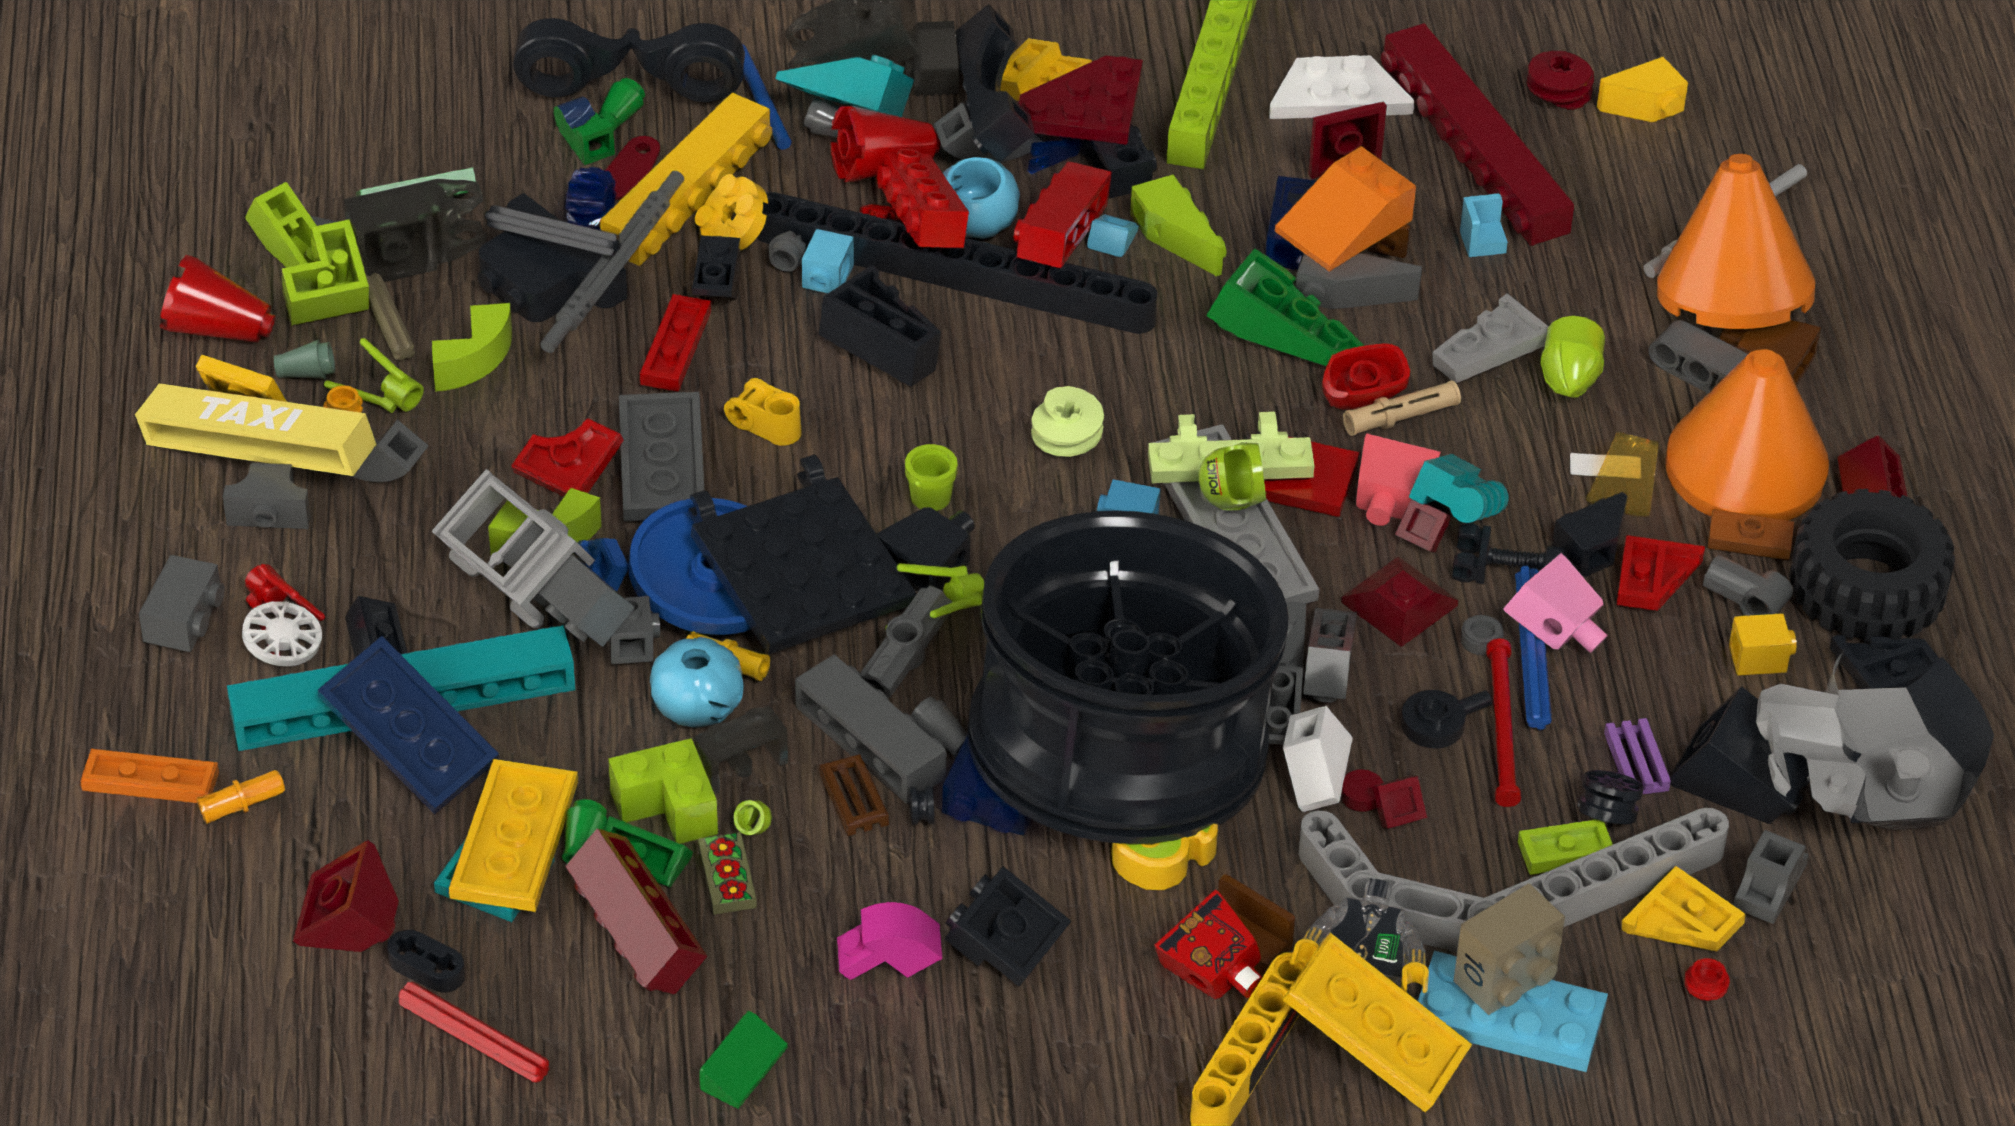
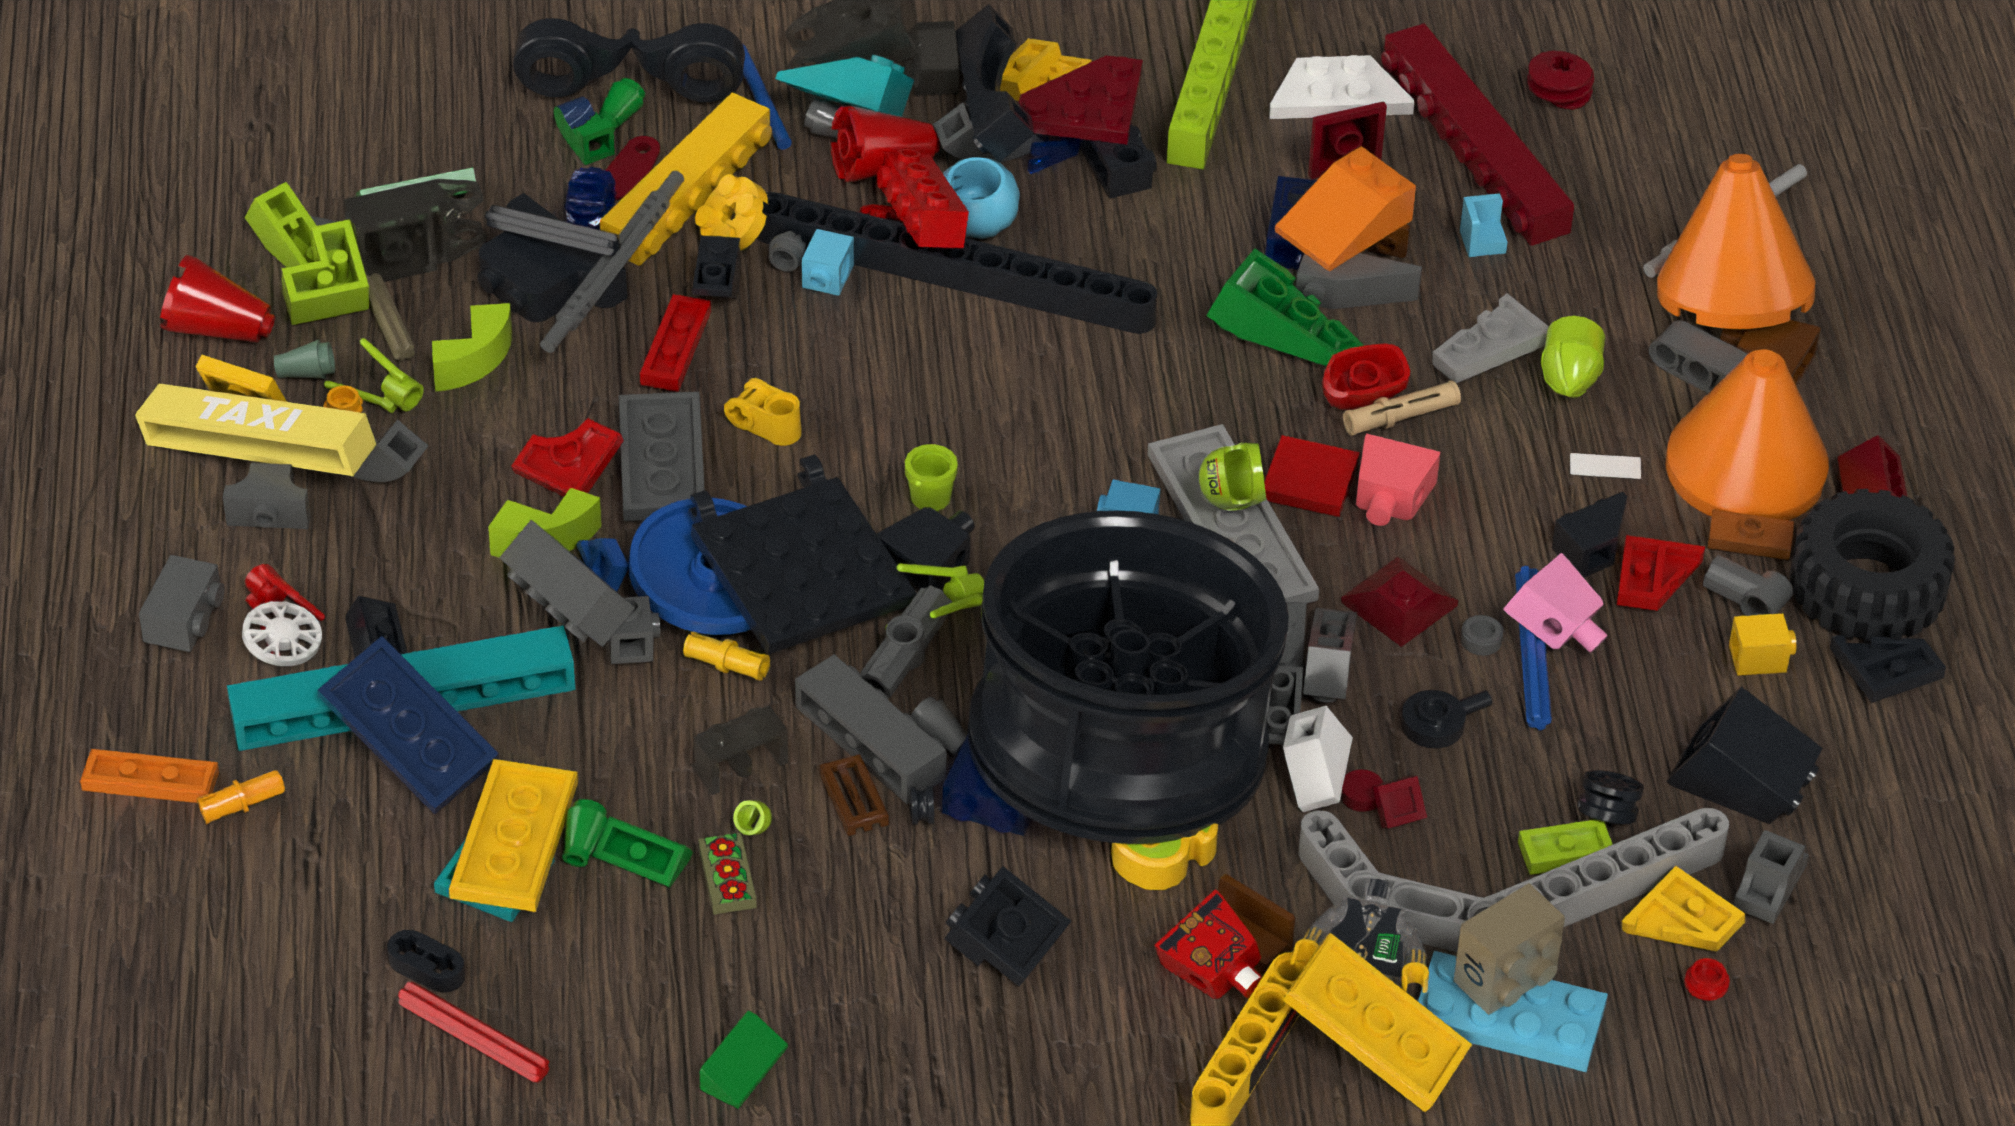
(348, 903): dark red slope -> none
(534, 566): light grey piece -> none
(635, 912): brick -> none
(665, 782): lime brick -> none
(691, 677): medium azure piece -> none
(880, 327): black wedge -> none
(891, 934): dark pink brick -> none
(1062, 214): red brick -> none
(1067, 422): yellowish green piece -> none
(1111, 235): medium azure slope -> none
(1173, 222): lime slope -> none
(1185, 452): yellowish green hinge -> none
(1423, 525): dark red plate -> none
(1459, 487): teal legs -> none
(1480, 541): black bar -> none
(1507, 793): red bar -> none
(1630, 469): clear yellow piece -> none
(1630, 733): medium lavender tile -> none
(1644, 92): yellow slope -> none
(1881, 752): light grey piece -> none

